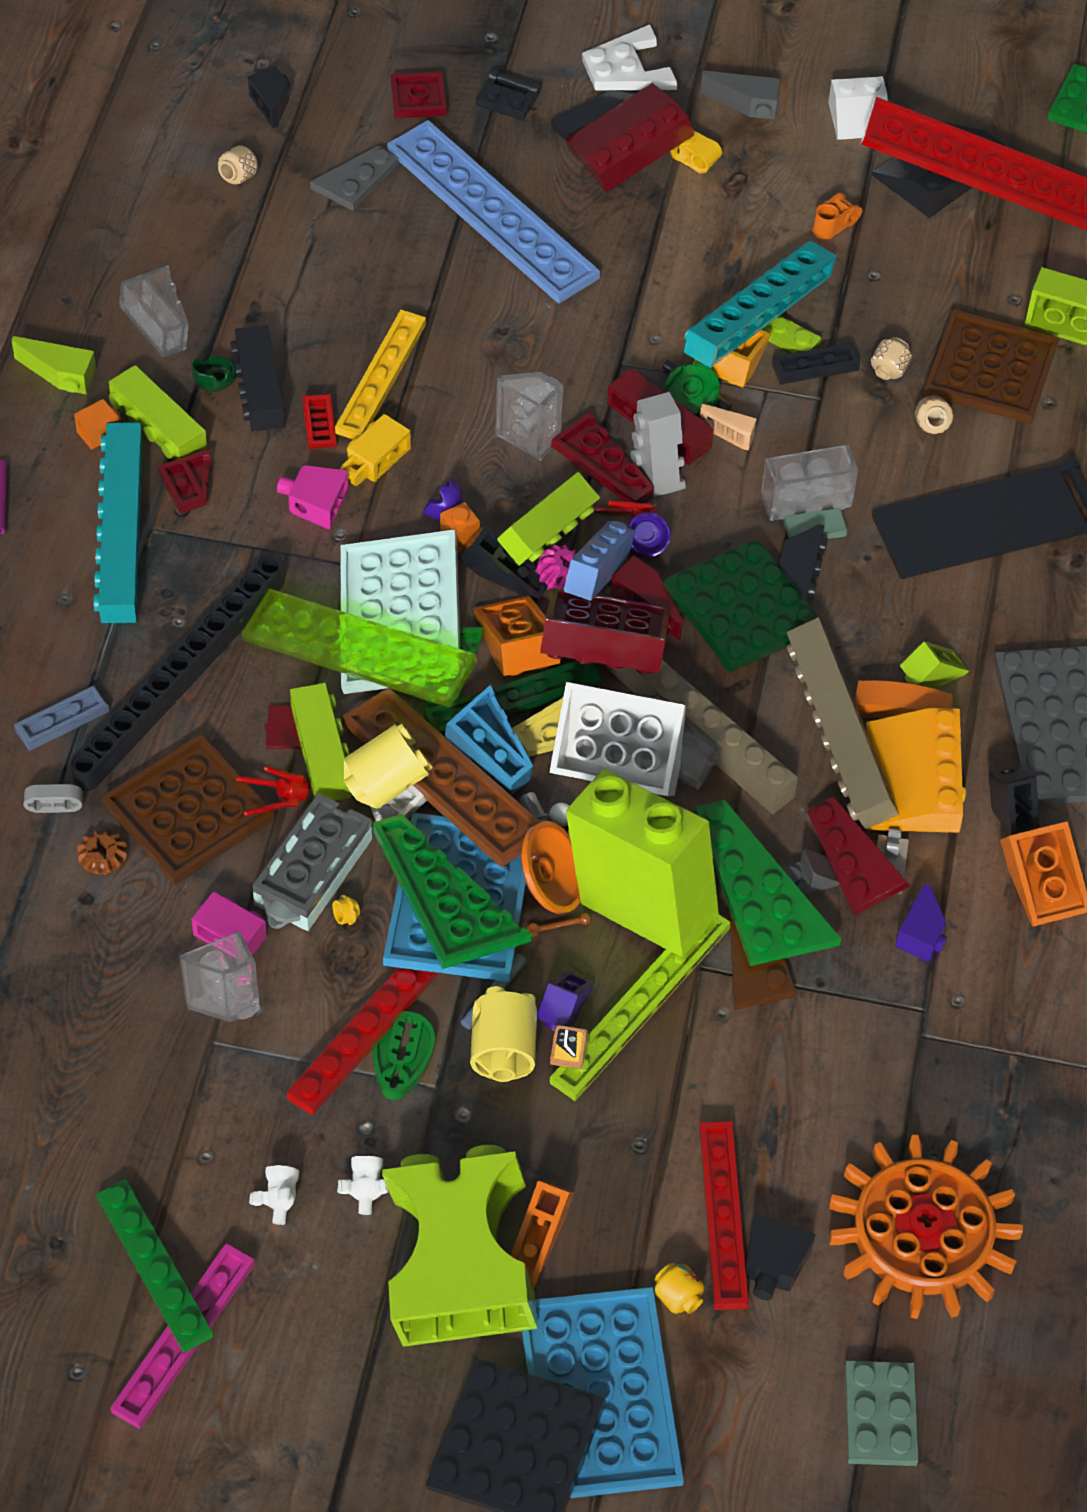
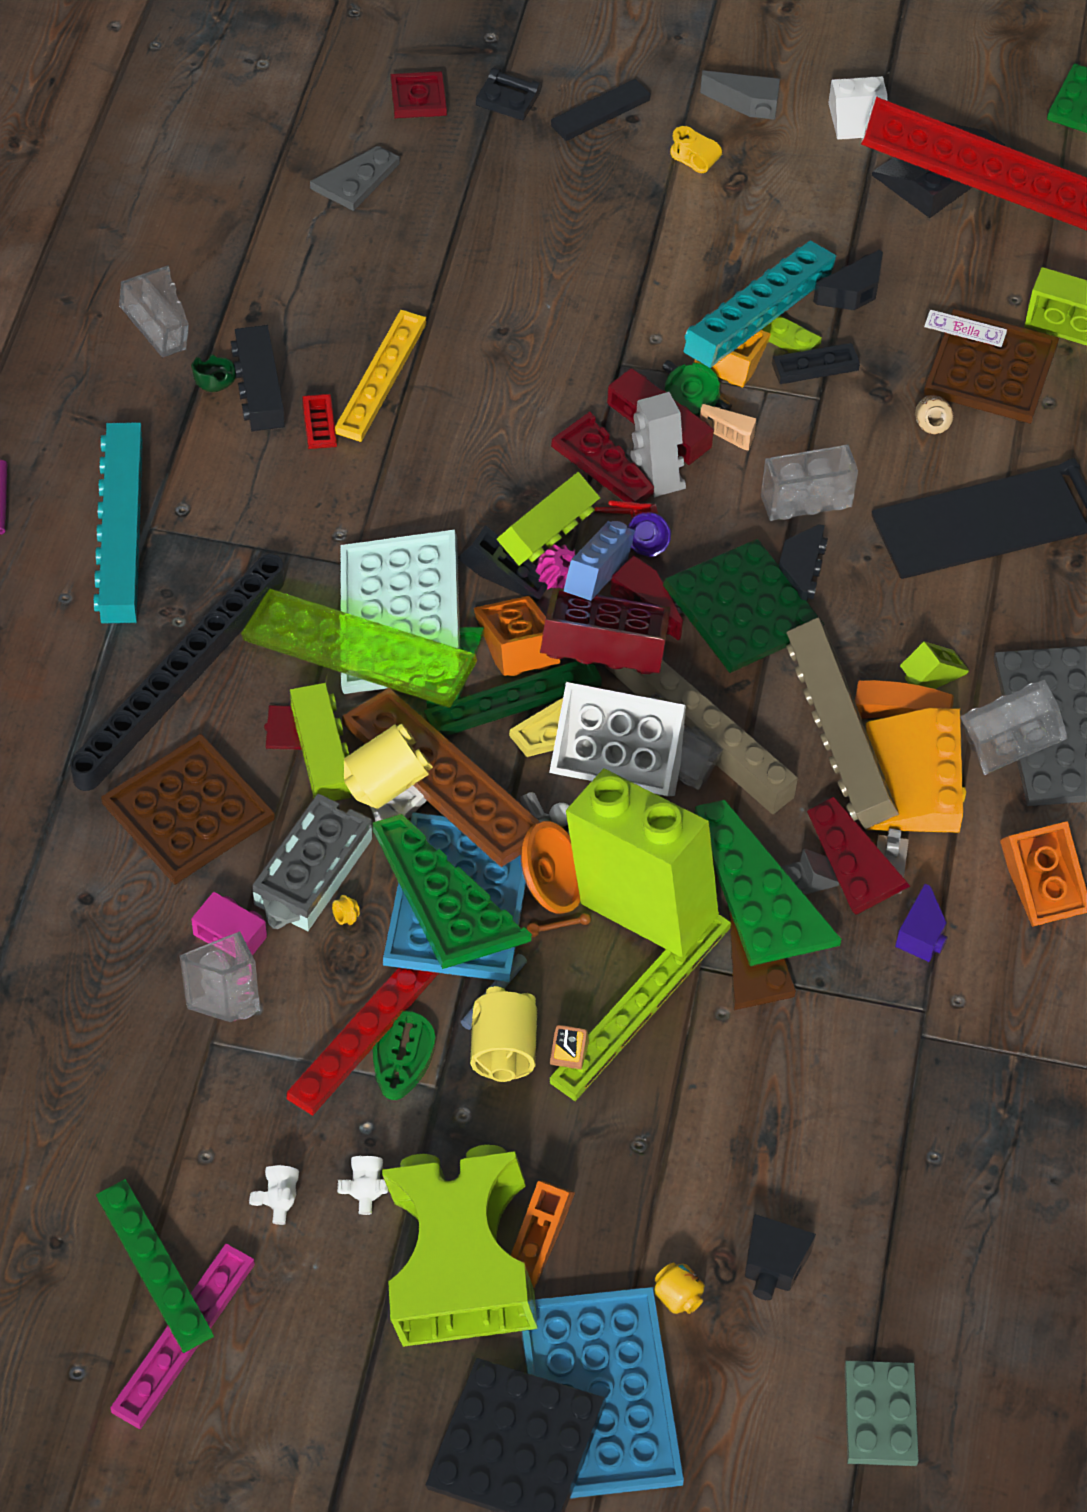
(53, 798): light grey beam -> none
(59, 364): lime slope -> none
(61, 718): sand blue tile -> none
(92, 422): orange brick -> none
(93, 861): dark orange gear -> none
(158, 414): lime brick -> none
(187, 480): dark red wing -> none
(237, 165): tan head -> none
(270, 93): black slope -> none
(291, 788): red plant -> none
(316, 493): dark pink torso -> none
(376, 450): yellow brick -> none
(451, 496): dark purple hair -> none
(462, 521): orange brick -> none
(490, 743): dark azure wedge -> none
(494, 212): medium blue plate -> none
(529, 411): clear slope -> none
(564, 1000): dark purple slope -> none
(619, 68): white wing -> none
(631, 136): dark red slope -> none
(723, 1216): red plate -> none
(832, 519): sand green tile -> none
(835, 216): orange piece -> none
(851, 285): none -> black slope
(891, 358): tan head -> none
(924, 1226): orange gear -> none
(965, 328): none -> white sticker
(1013, 791): black torso -> none
(1014, 726): none -> clear brick

